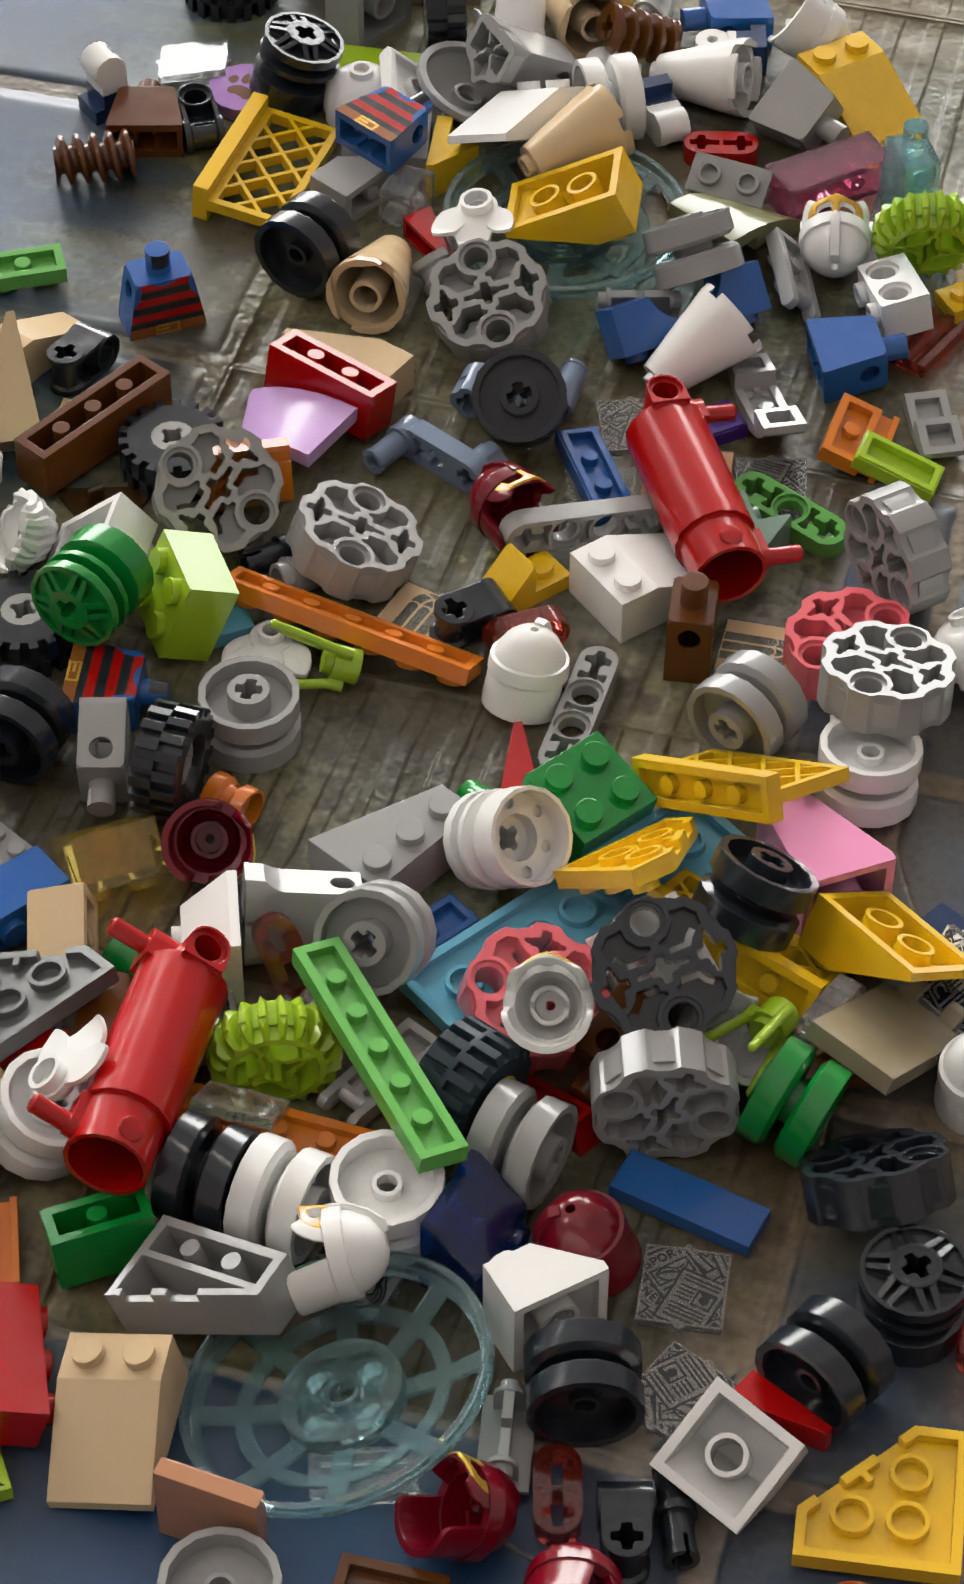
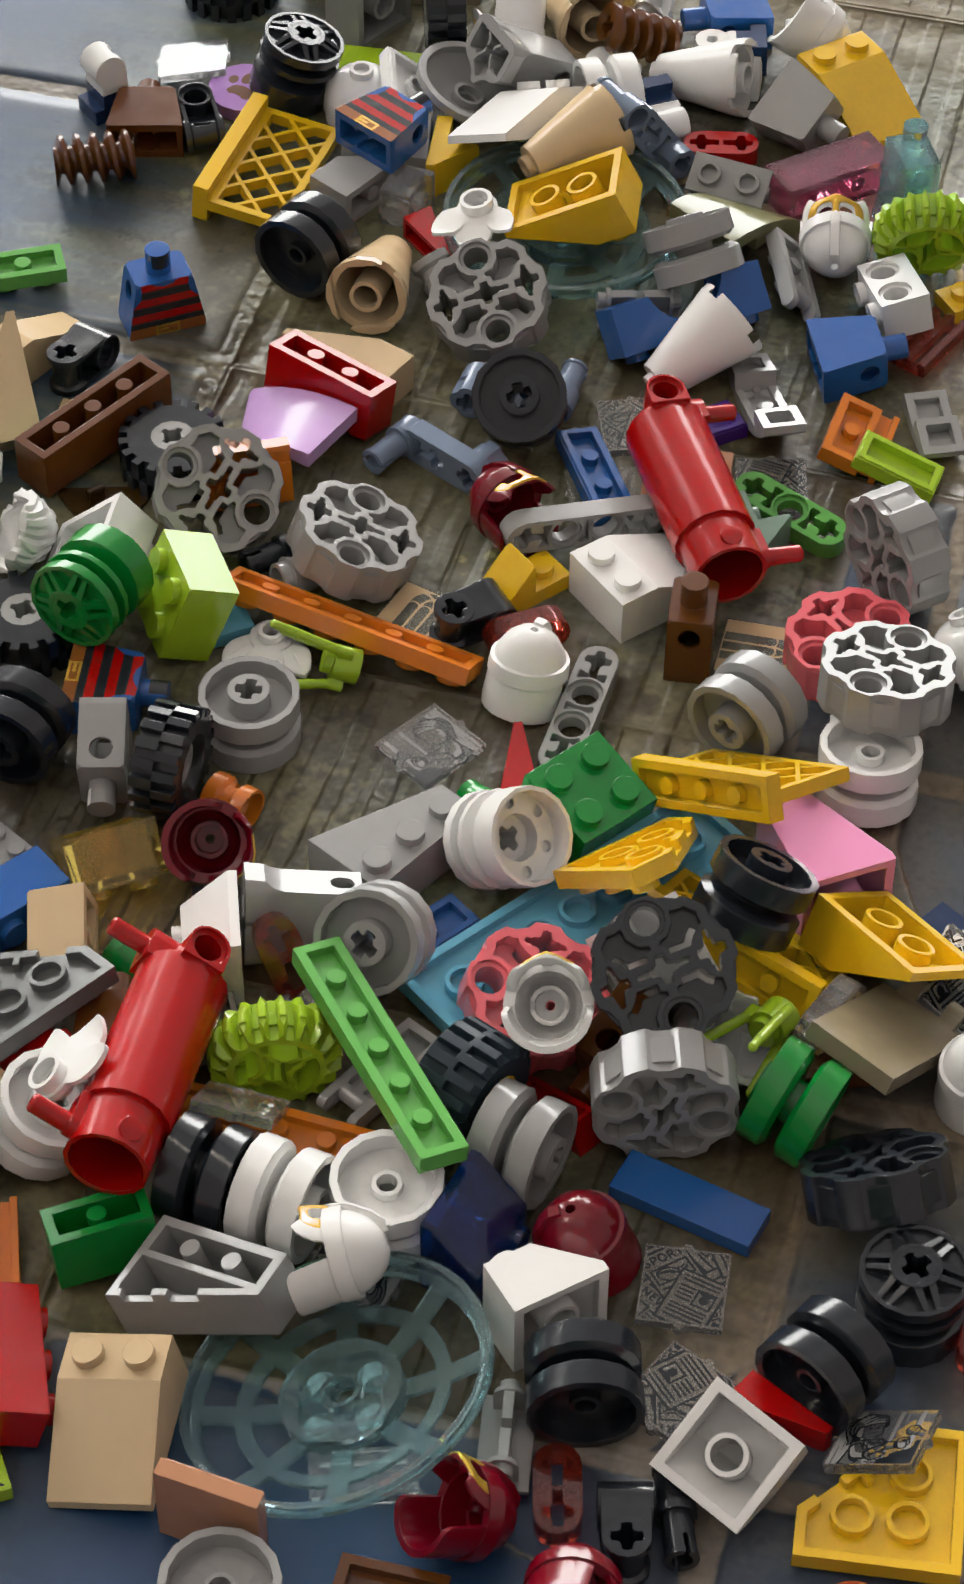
(430, 746): none -> clear piece
(659, 140): none -> sand blue beam
(883, 1442): none -> piece

